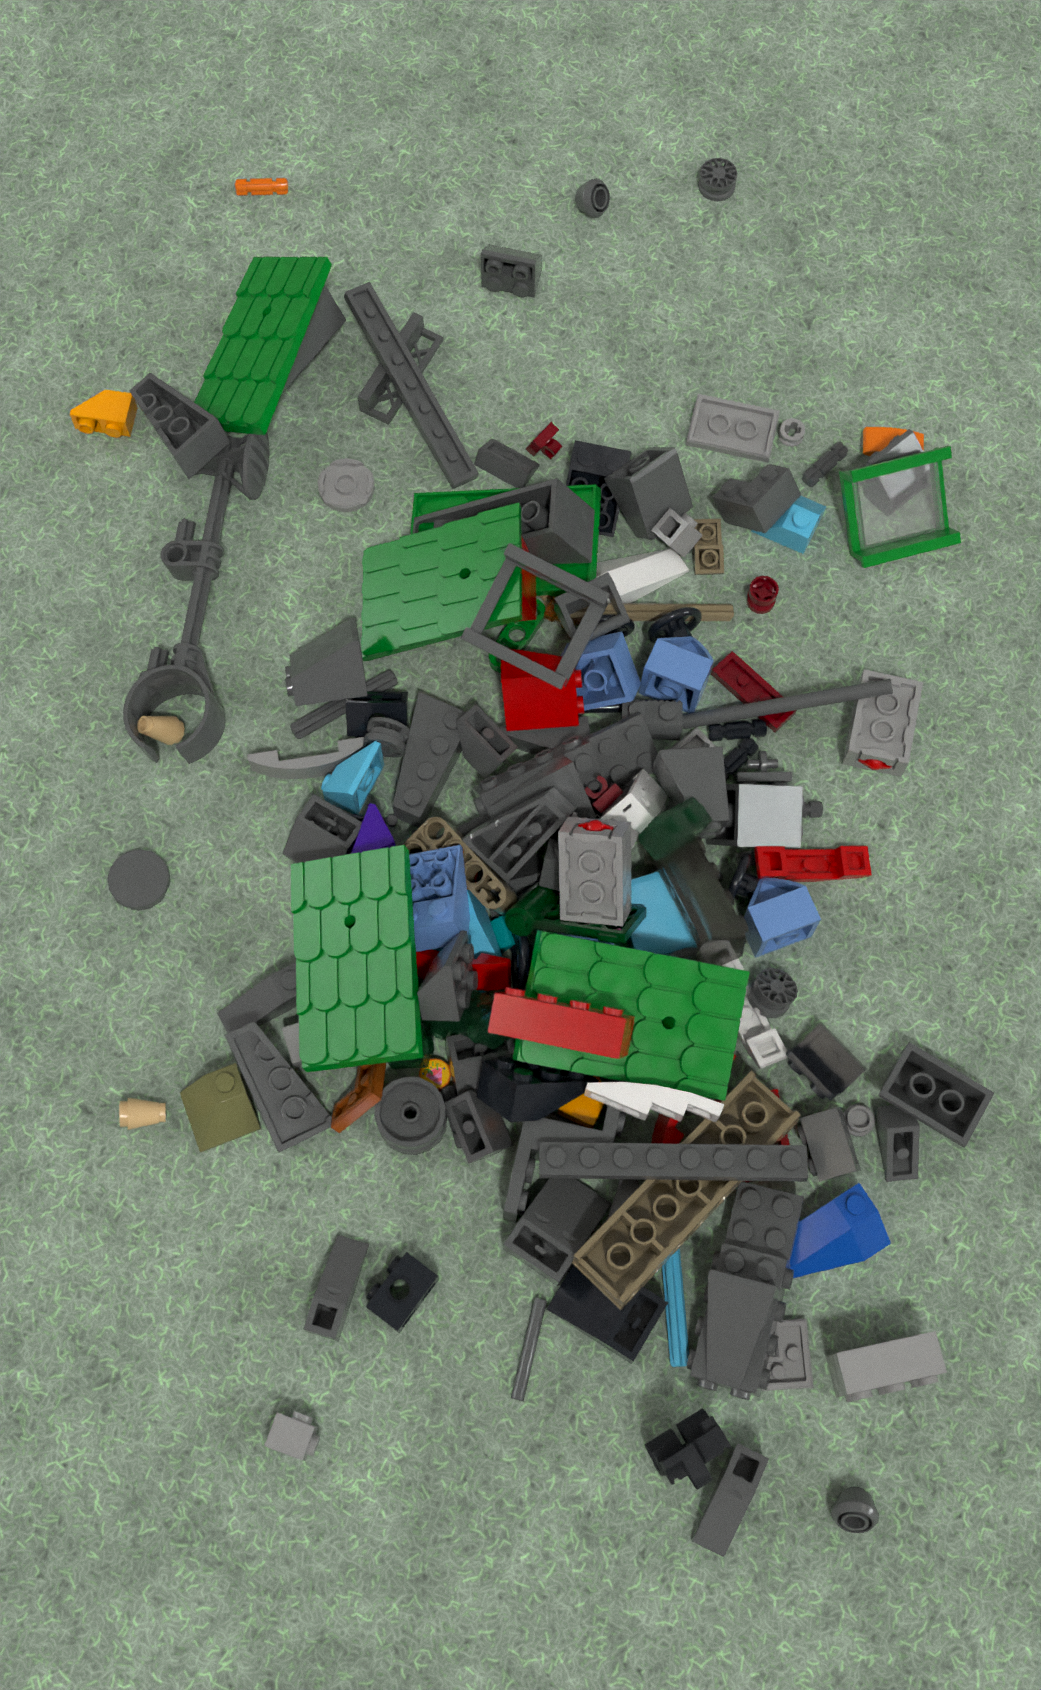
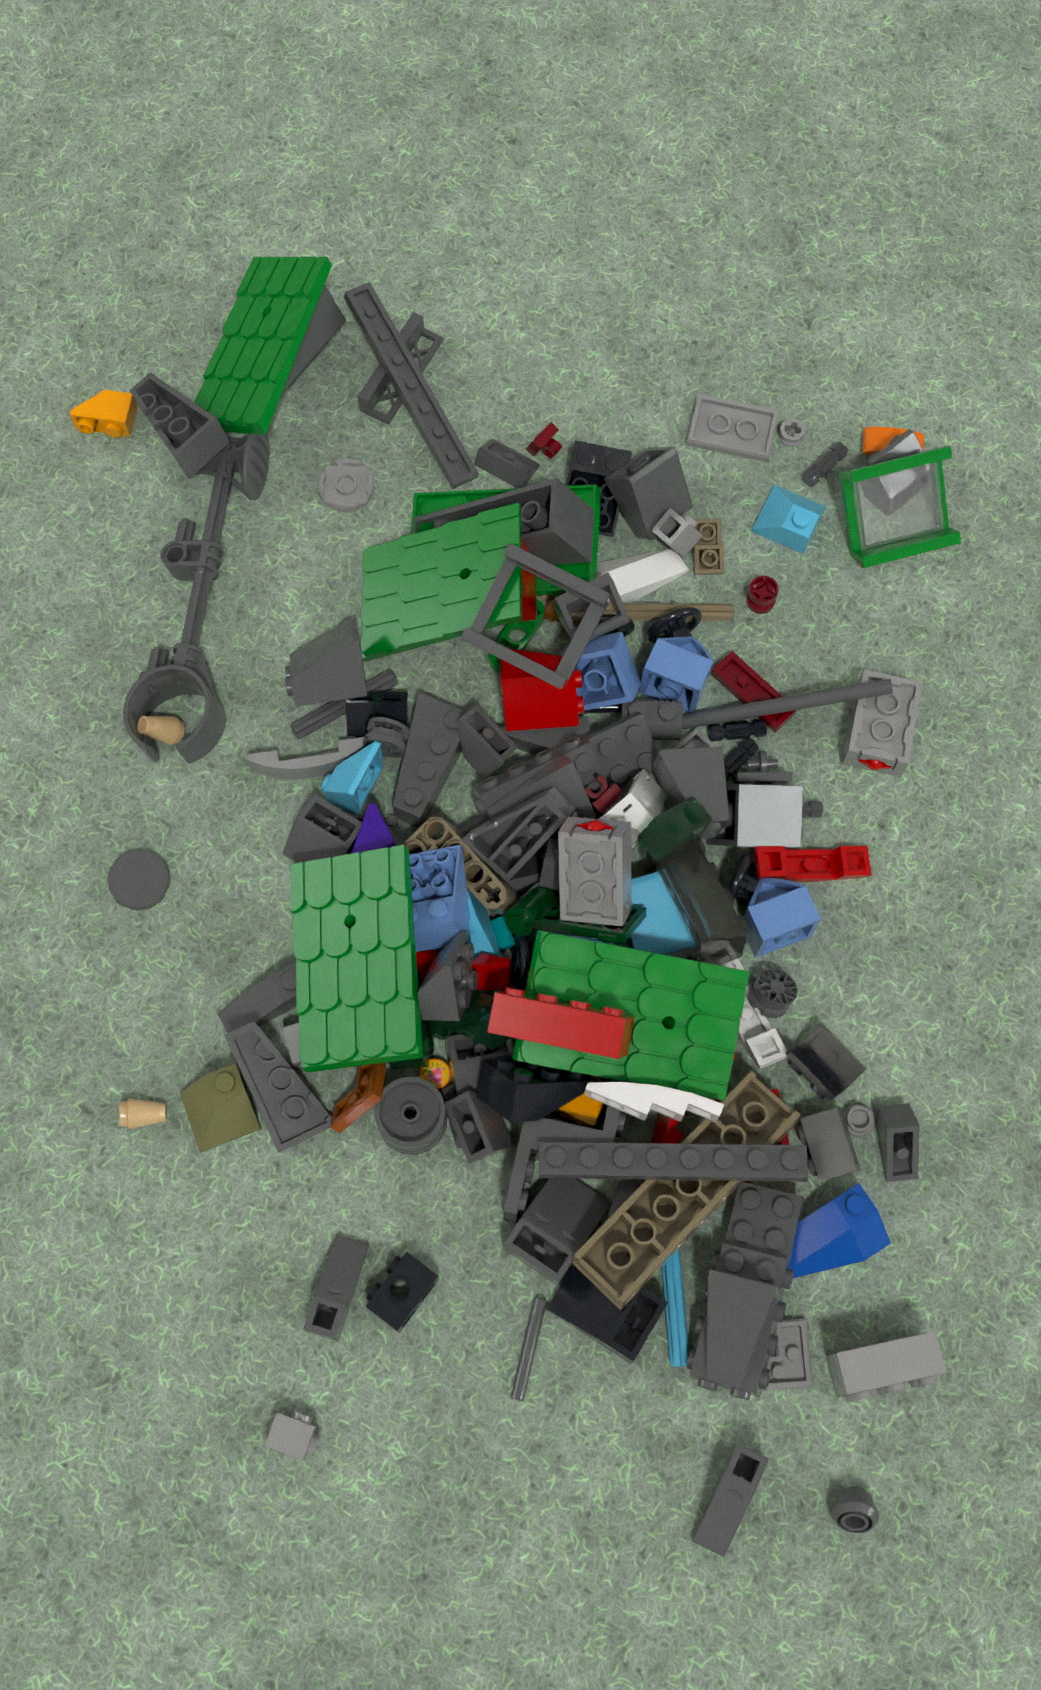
(261, 186): orange axle -> none
(510, 270): dark grey slope -> none
(593, 197): dark grey cone -> none
(703, 1443): black plate -> none
(710, 179): dark grey wheel -> none
(759, 501): dark grey slope -> none
(935, 1094): dark grey slope -> none

